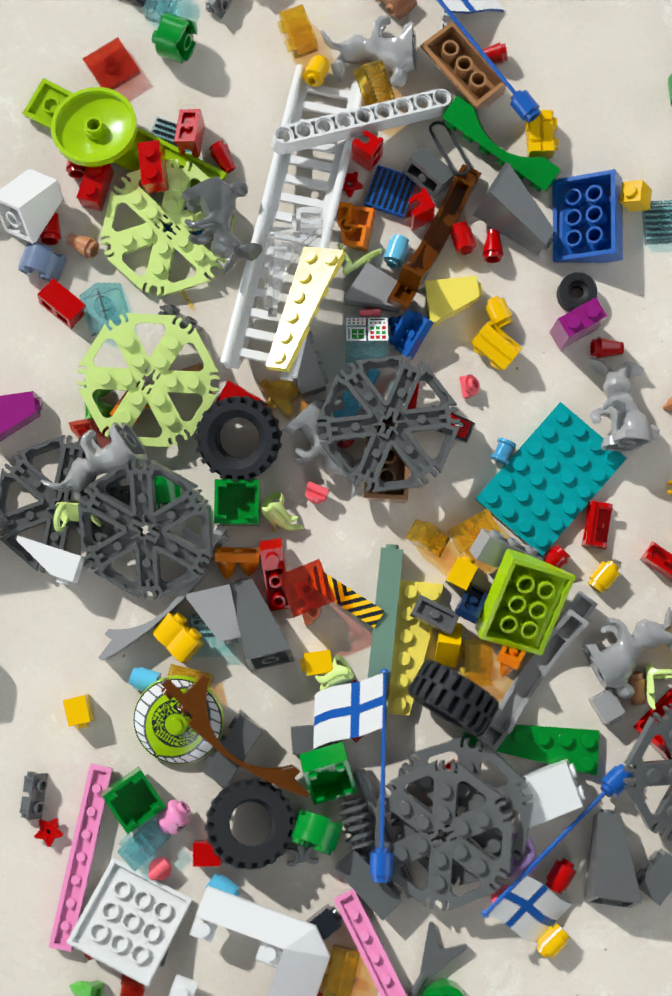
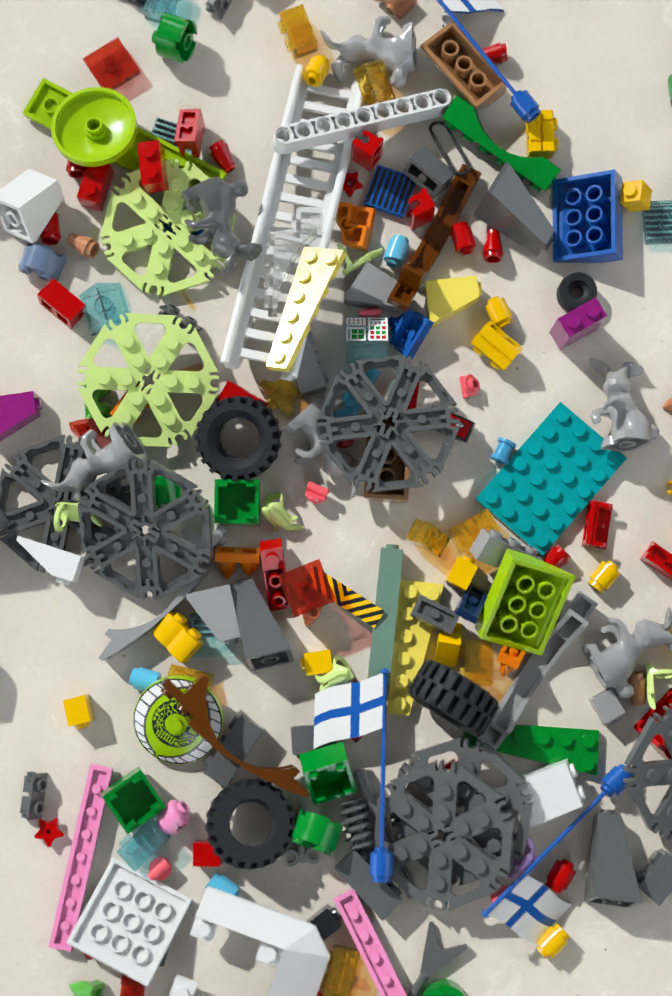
(605, 347): red cone -> none

